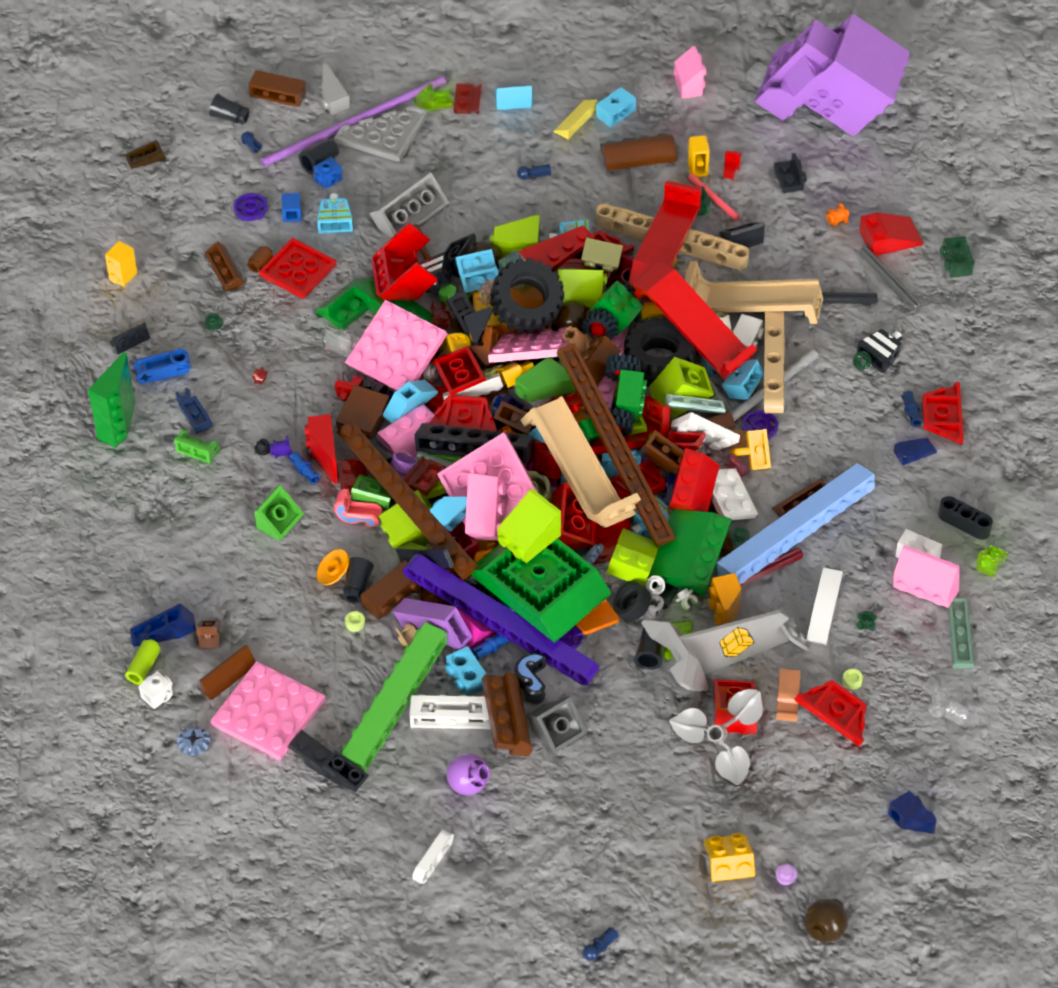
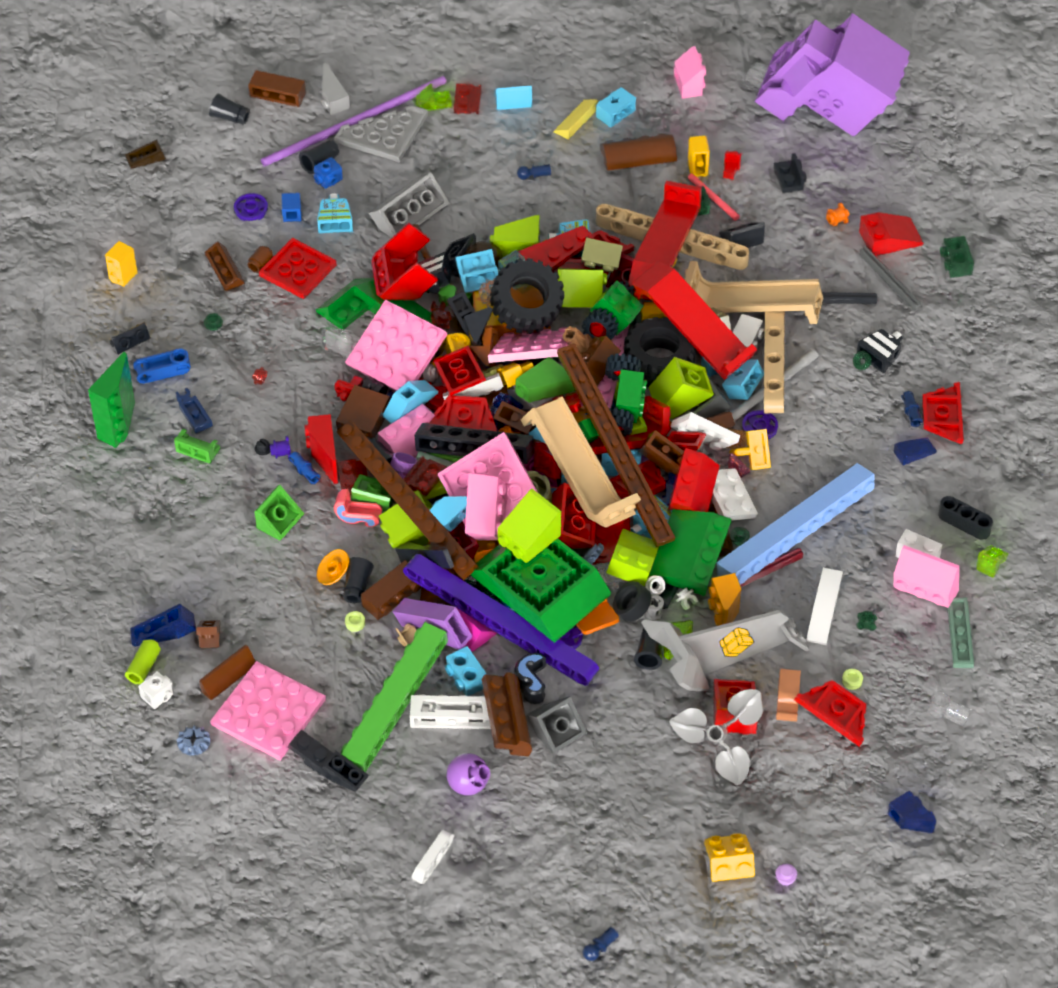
(250, 141): dark blue pin -> none
(489, 646): blue pin -> none
(571, 314): dark brown brick -> none
(695, 404): light aqua slope -> none
(794, 500): reddish brown slope -> none
(826, 920): dark brown brick -> none

